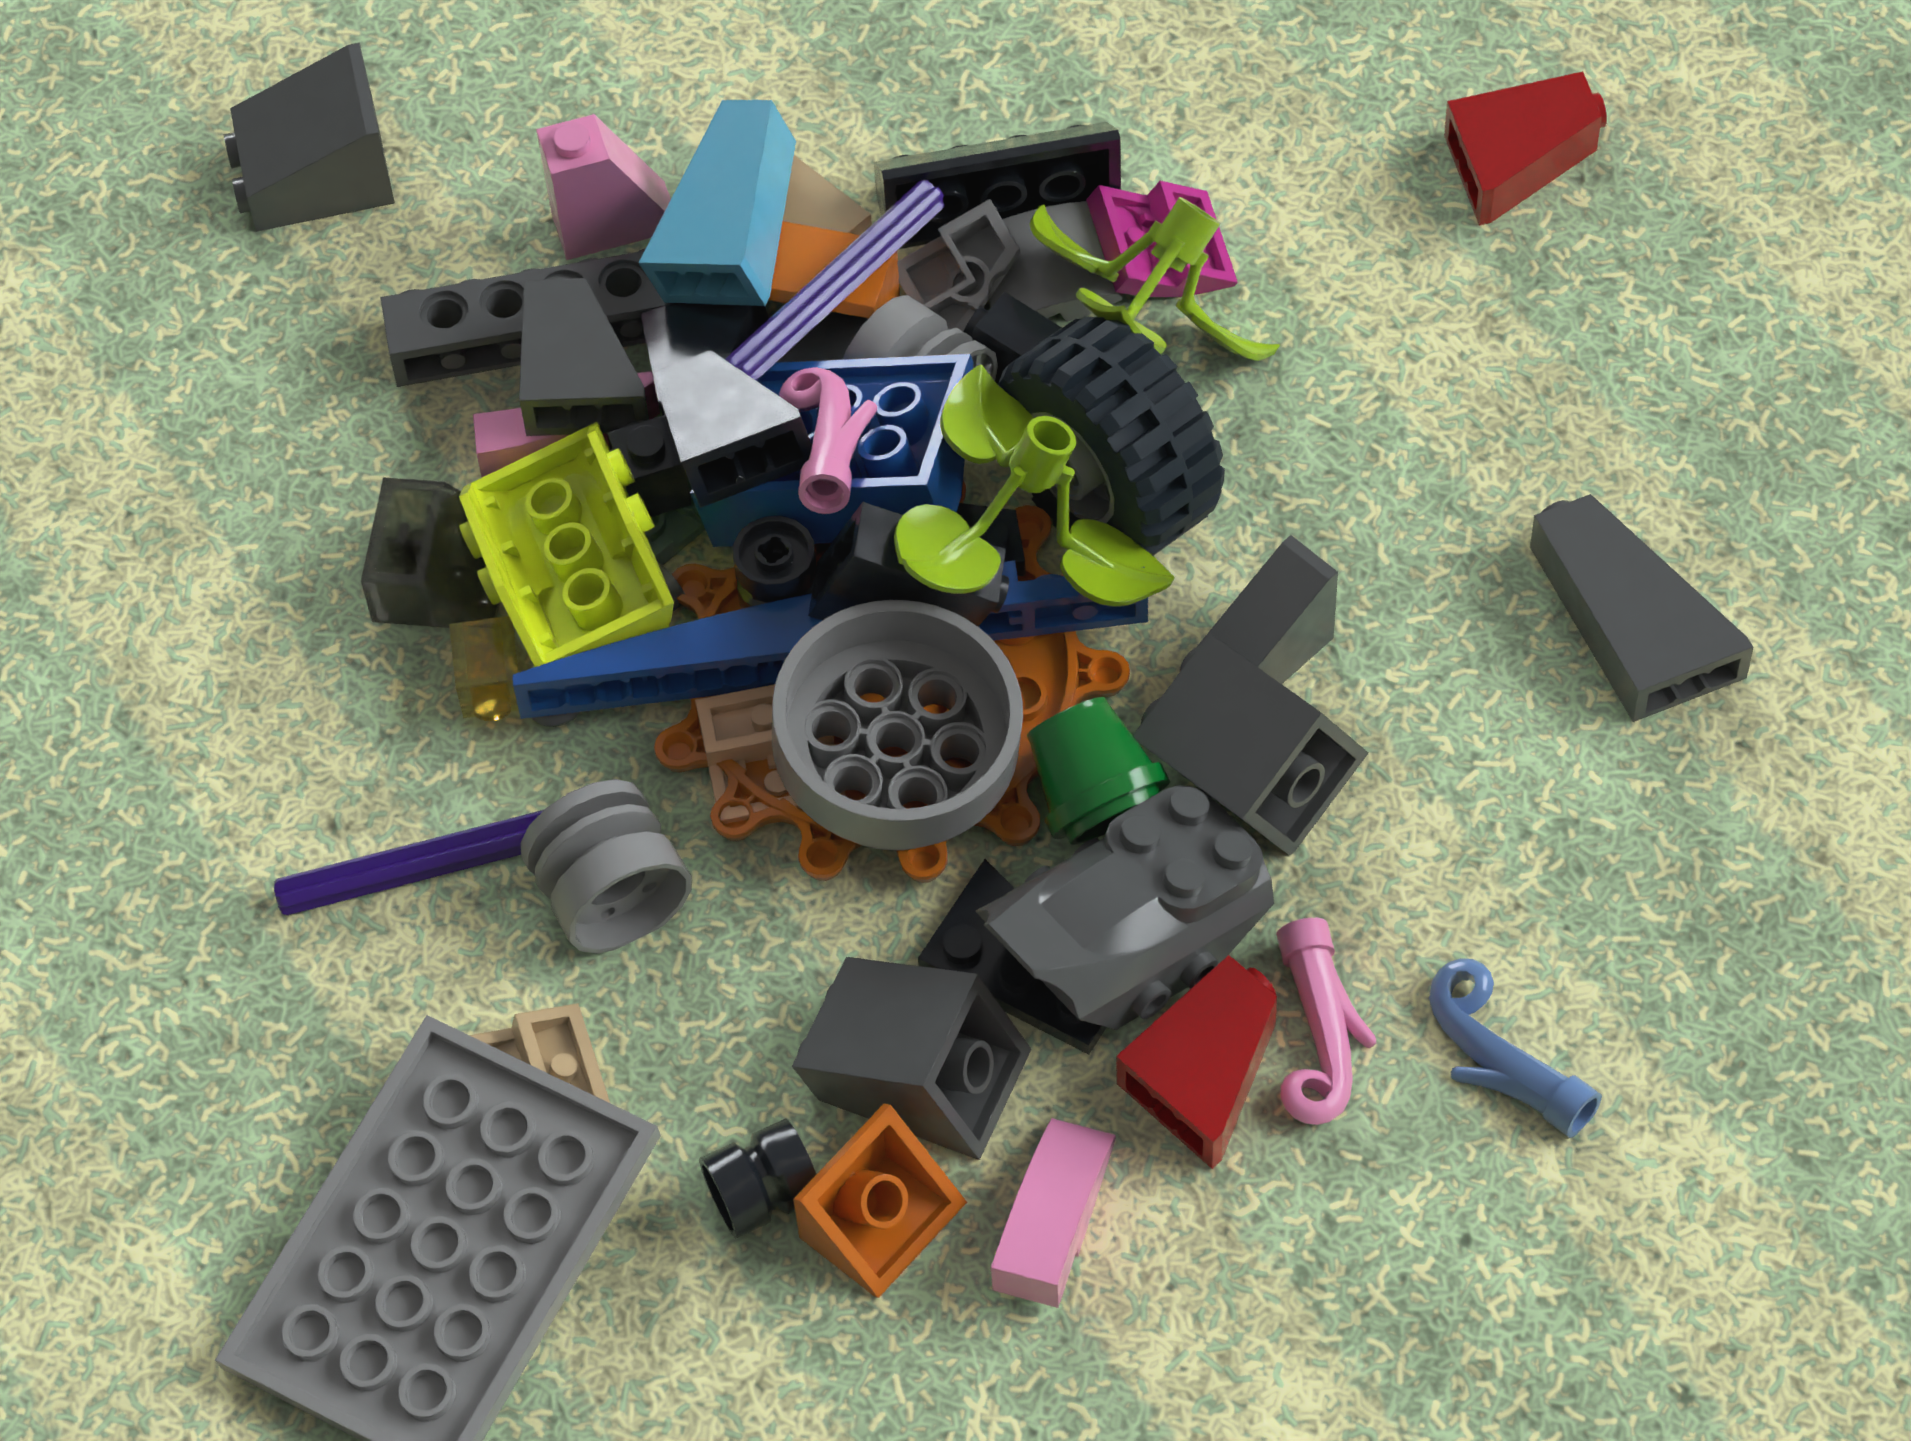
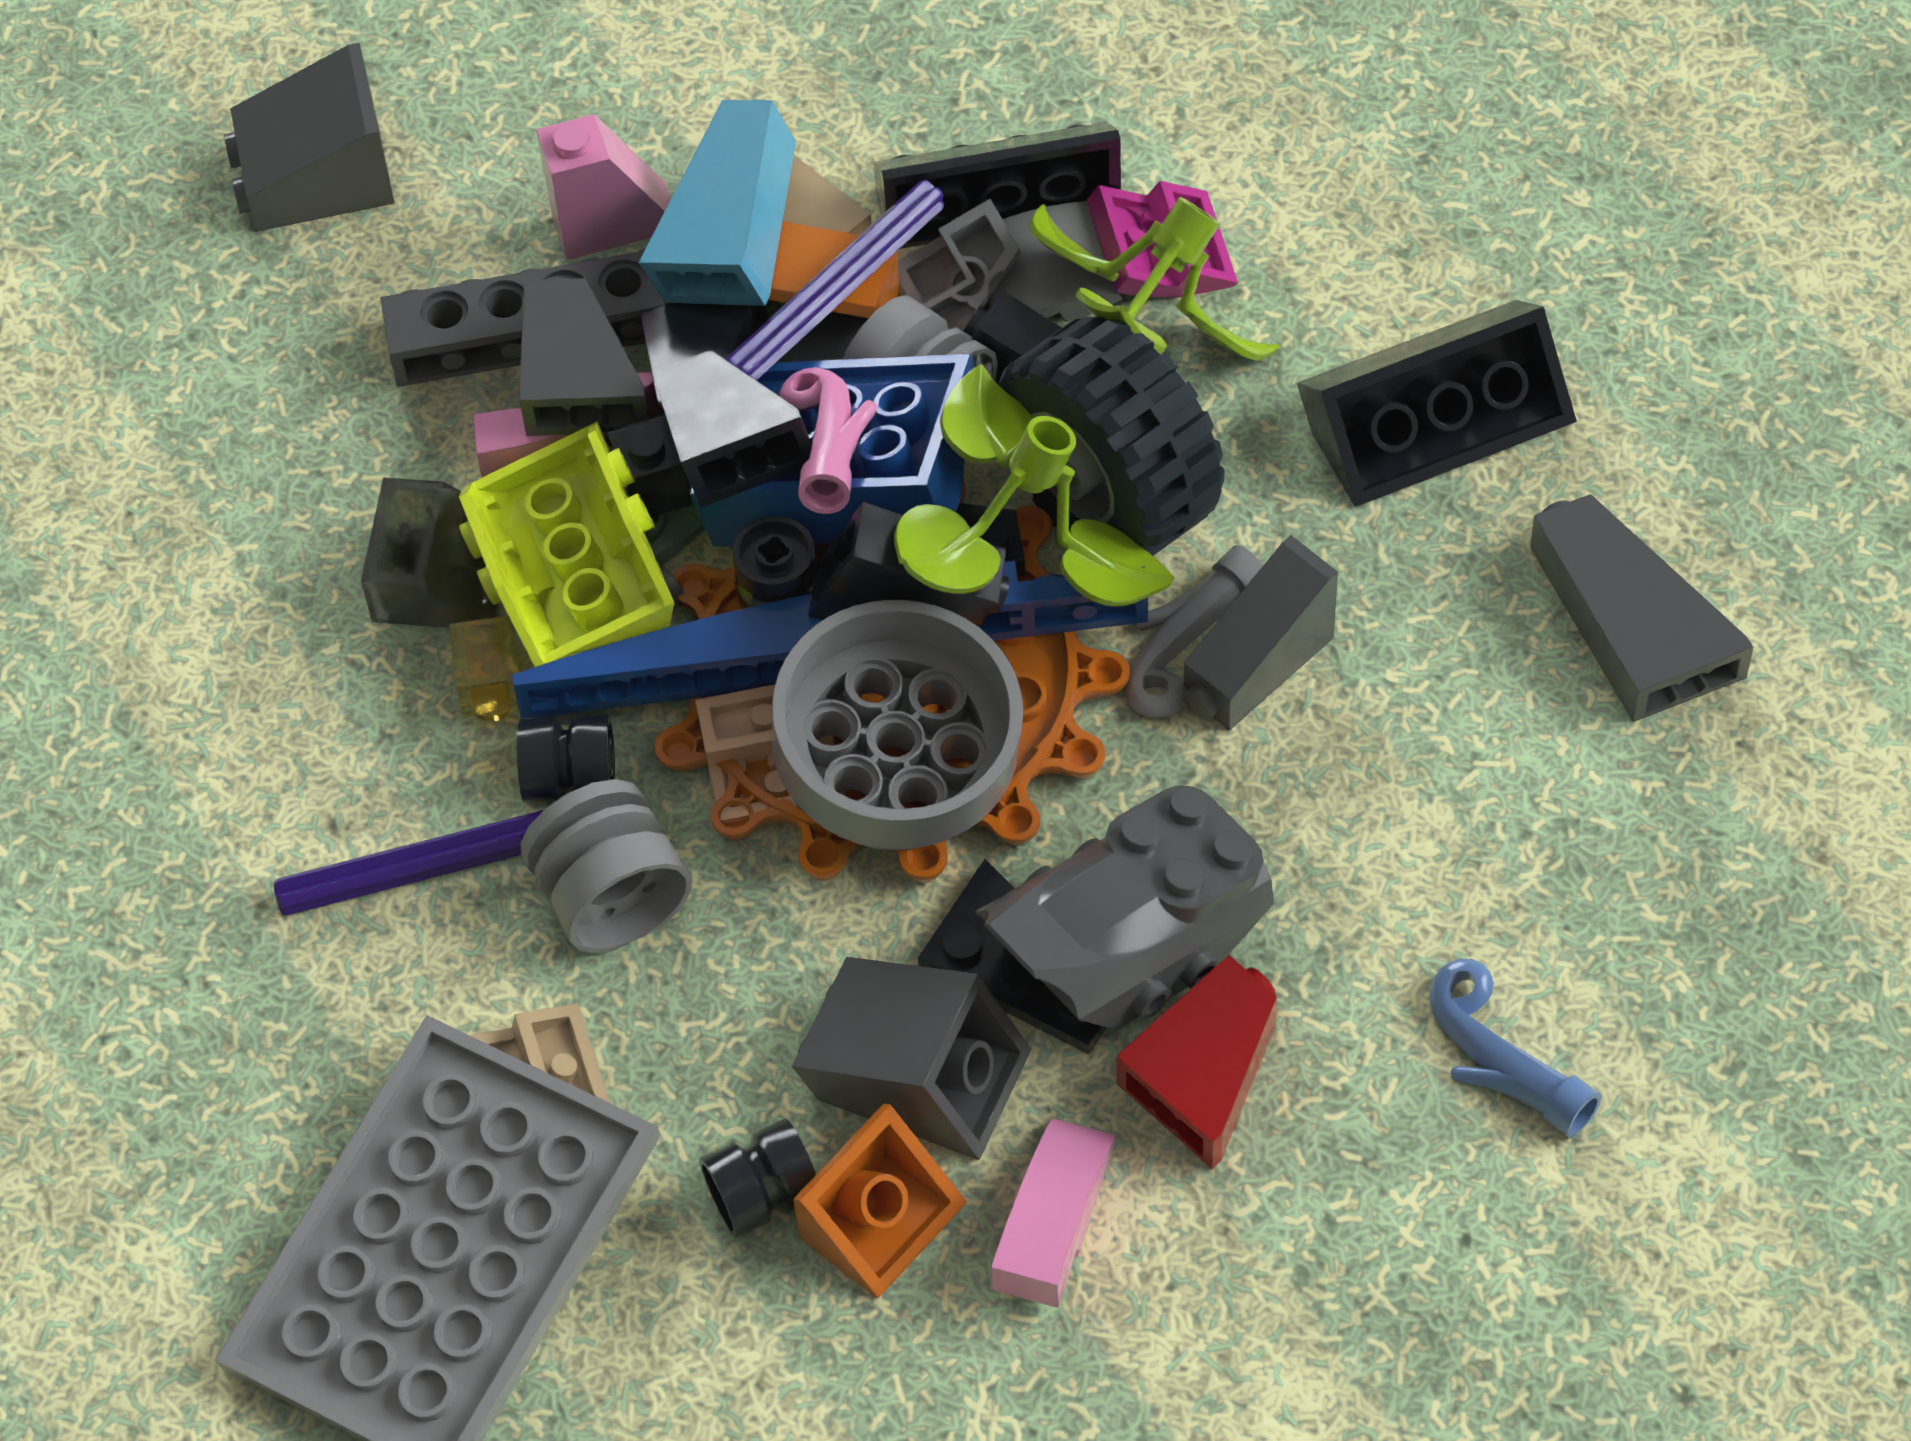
(563, 759): none -> black wheel
(1091, 770): green piece -> none
(1180, 625): none -> light grey plant
(1250, 743): dark grey slope -> none
(1308, 952): bright pink plant -> none
(1438, 401): none -> black slope
(1521, 139): red slope -> none

